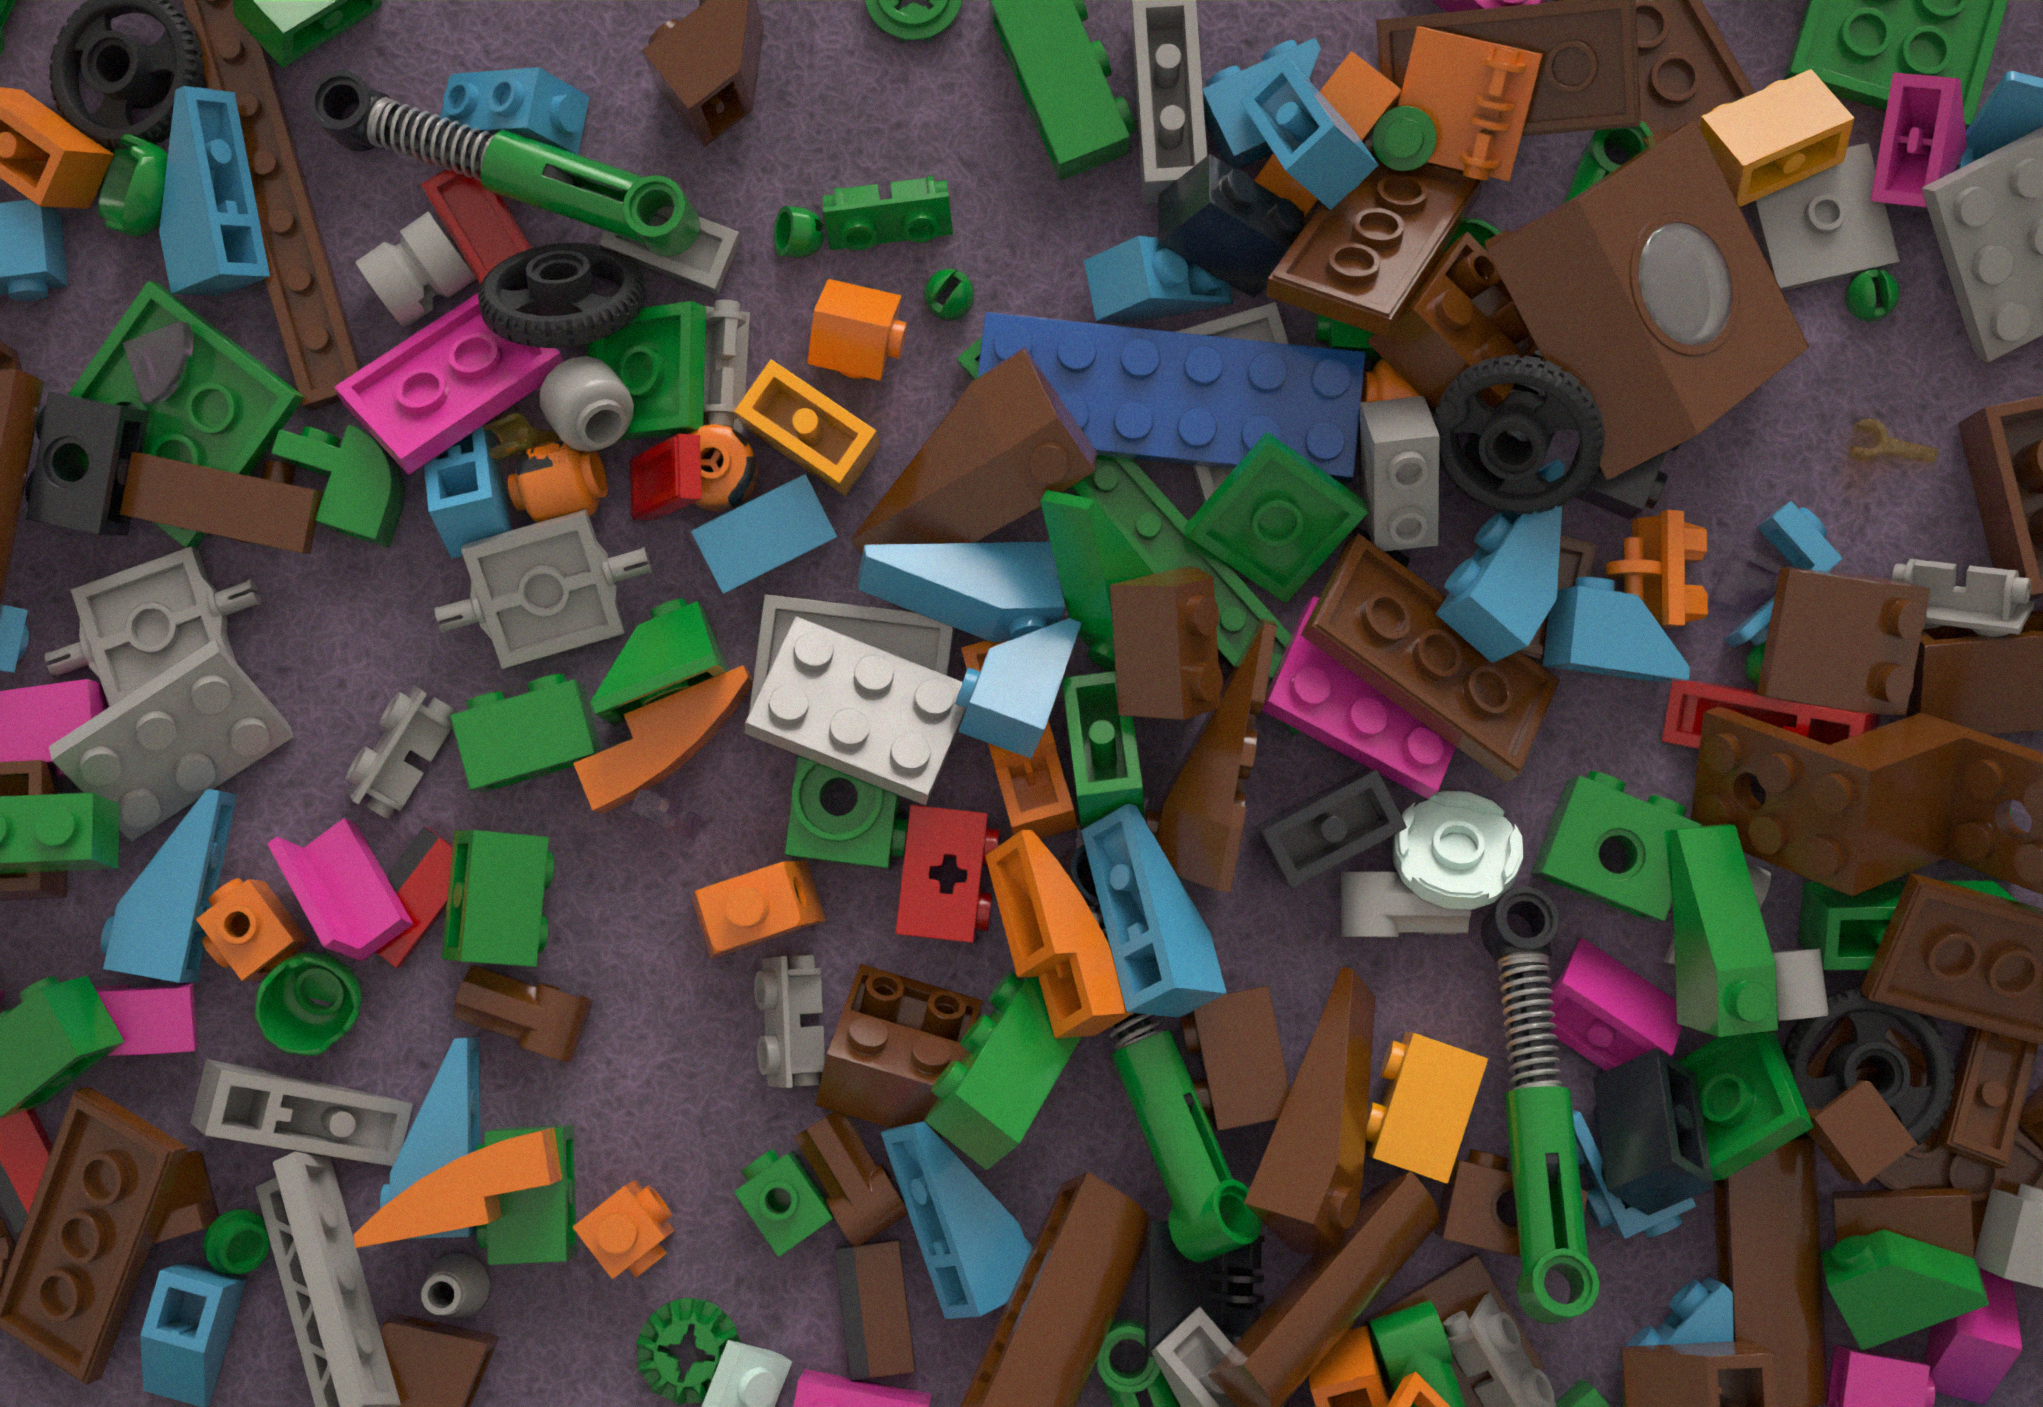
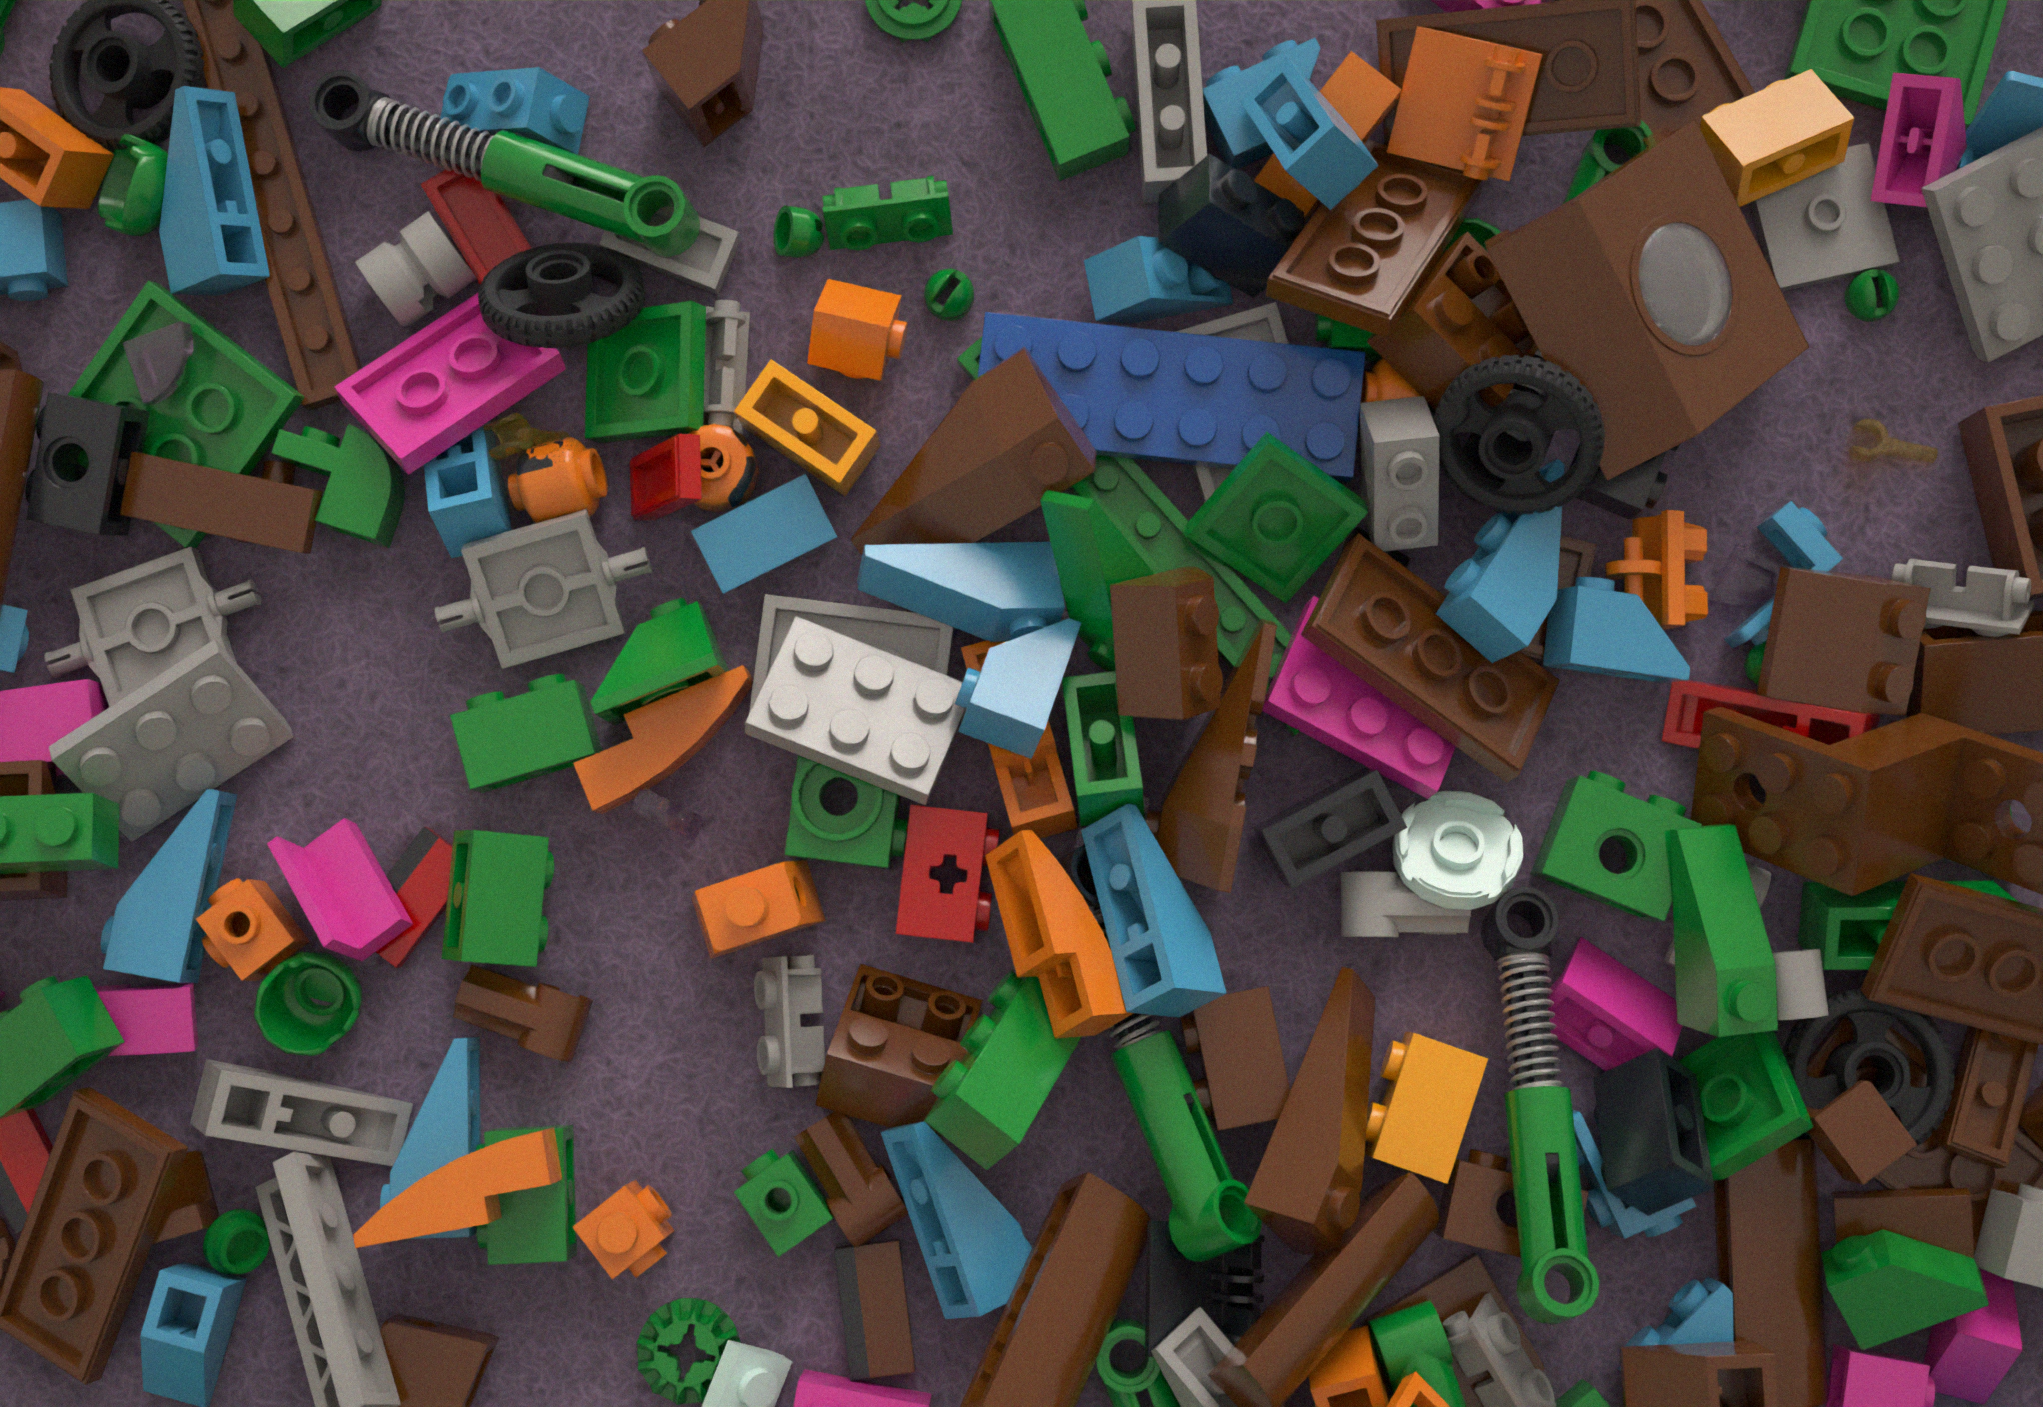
(383, 770): light grey hinge -> none
(468, 1281): light grey cone -> none
(586, 403): light grey head -> none
(1404, 138): green plate -> none

